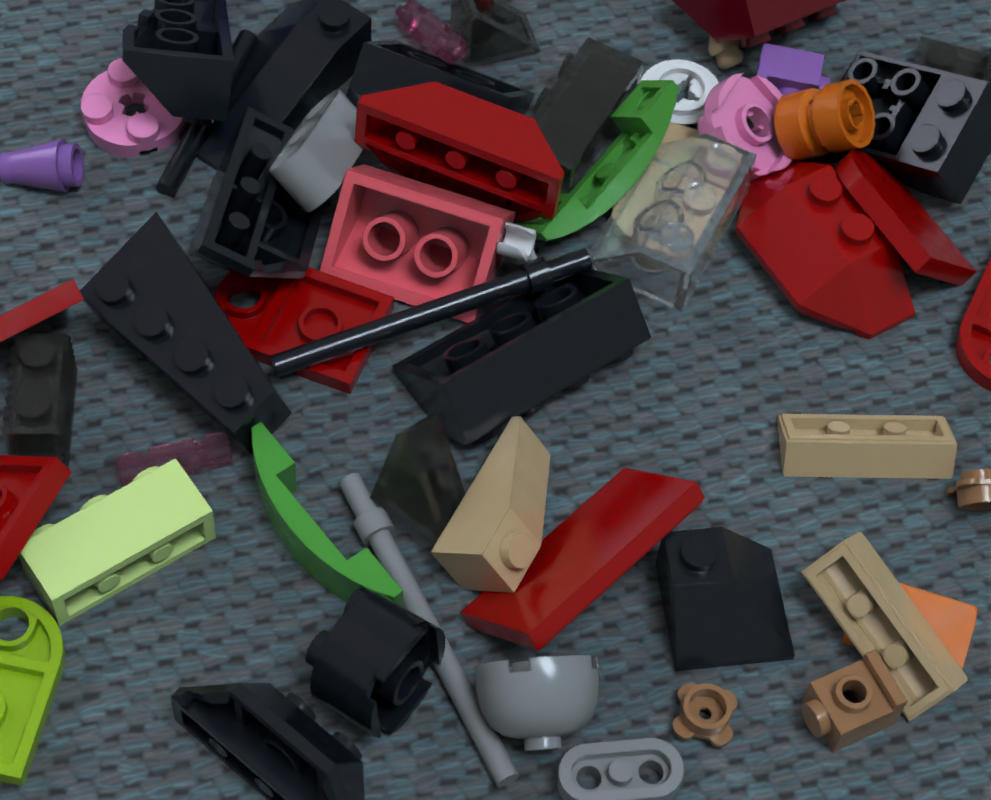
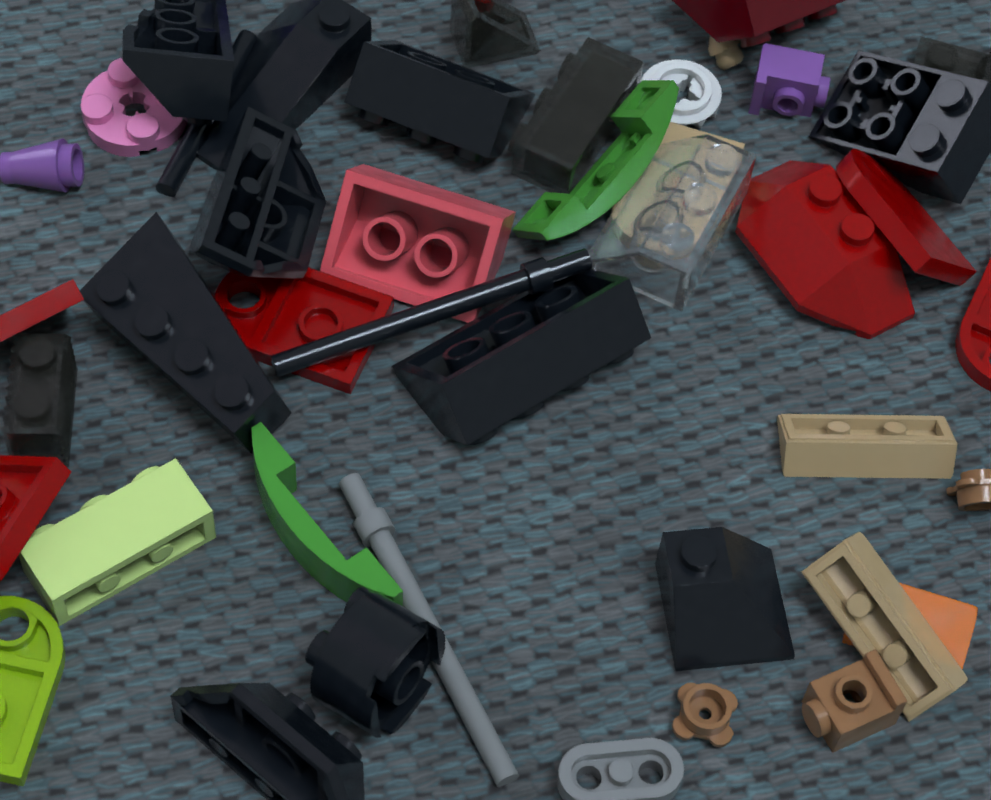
(214, 451): clear pink axle -> none
(319, 152): light grey beam -> none
(420, 479): clear smoke slope -> none
(431, 32): clear pink axle -> none
(462, 147): red wedge -> none
(500, 516): tan slope -> none
(518, 243): white hand -> none
(539, 697): light grey cylinder -> none
(585, 556): red tile -> none
(726, 115): bright pink plate -> none
(824, 120): orange wheel -> none

